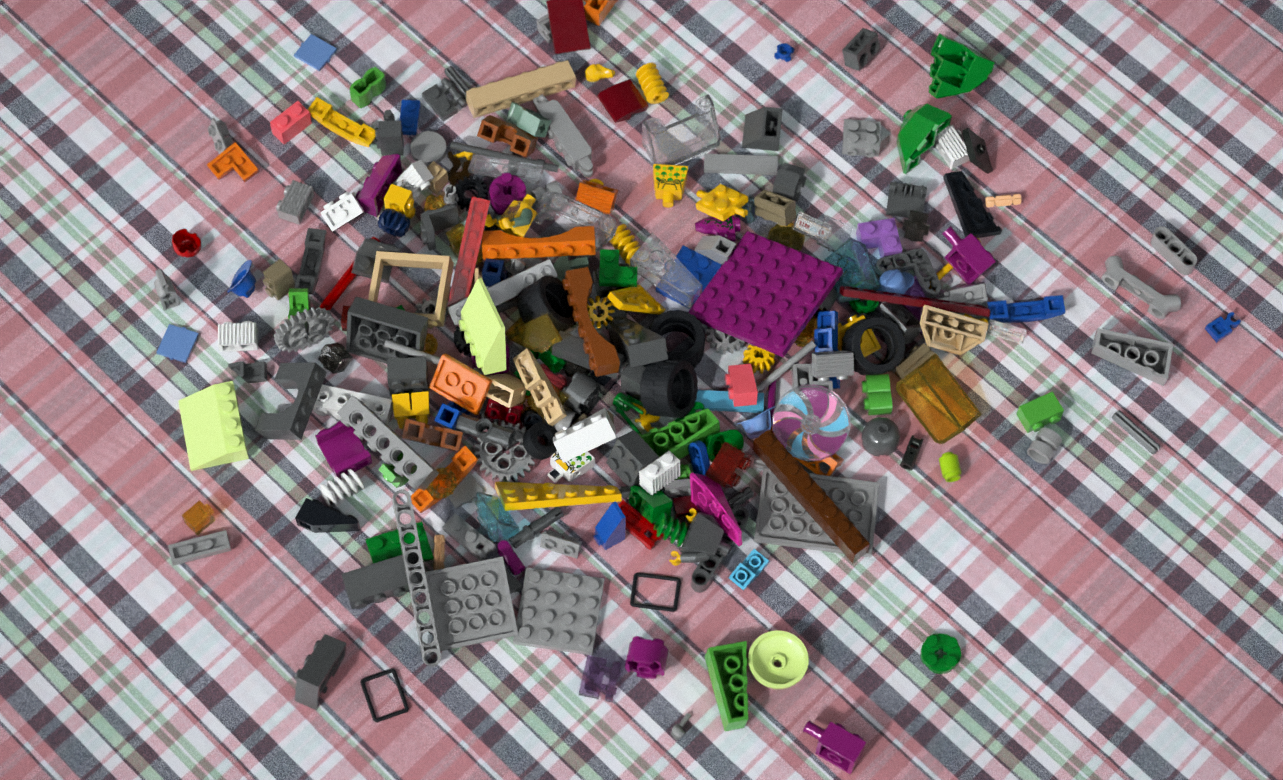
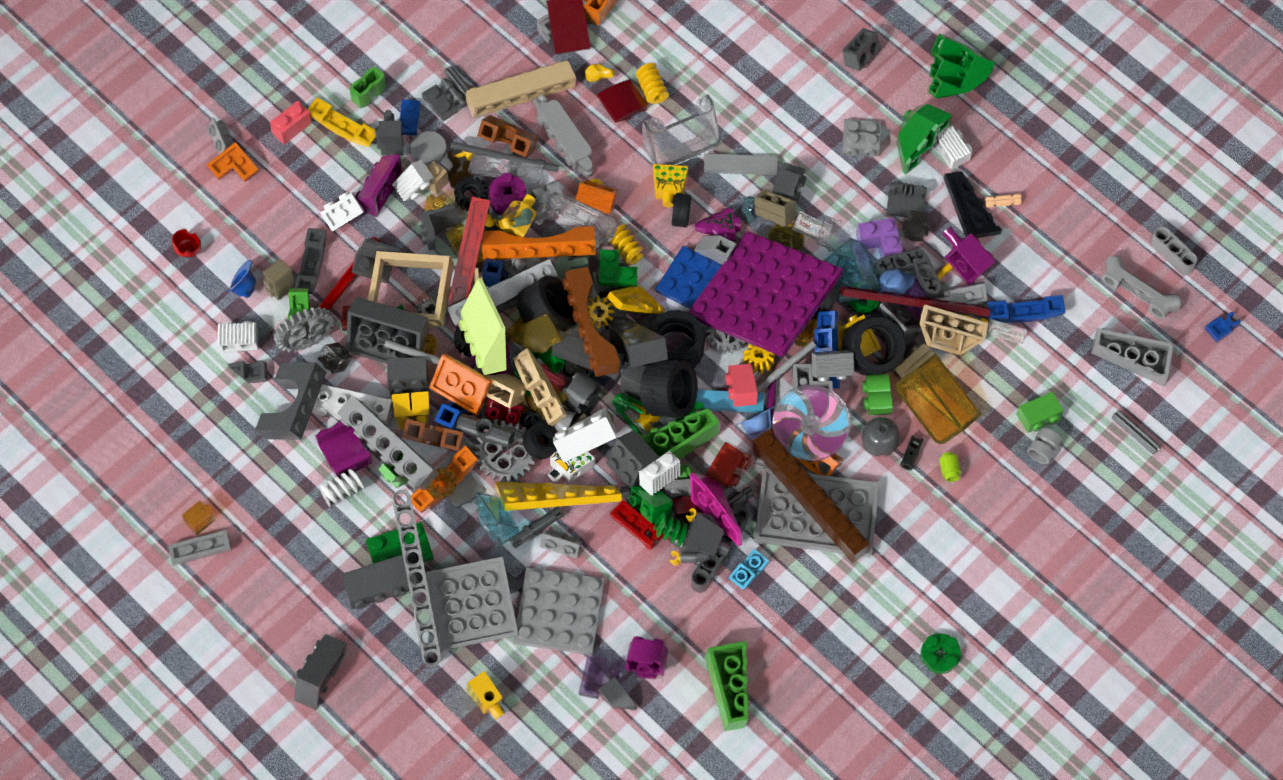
(165, 290): light grey piece -> none
(177, 343): medium blue piece -> none
(213, 427): yellowish green slope -> none
(295, 202): light grey brick -> none
(315, 52): medium blue piece -> none
(322, 519): black slope -> none
(375, 719): black piece -> none
(393, 222): dark blue gear -> none
(400, 200): yellow brick -> none
(439, 552): light nougat axle -> none
(450, 195): light grey pin -> none
(468, 537): light grey plate -> none
(483, 687): none -> yellow torso
(510, 557): magenta bar -> none
(528, 120): sand green piece -> none
(611, 527): blue slope -> none
(616, 695): none -> dark grey slope
(652, 606): black piece -> none
(665, 271): clear wedge -> none
(677, 731): light grey hand -> none
(681, 210): none -> black tyre
(699, 457): blue plate -> none
(716, 440): green piece -> none
(722, 202): yellow plate -> none
(762, 129): dark grey slope -> none
(781, 648): yellowish green dish -> none
(786, 49): blue plate -> none
(837, 745): magenta brick -> none
(977, 150): pearl dark grey plate -> none

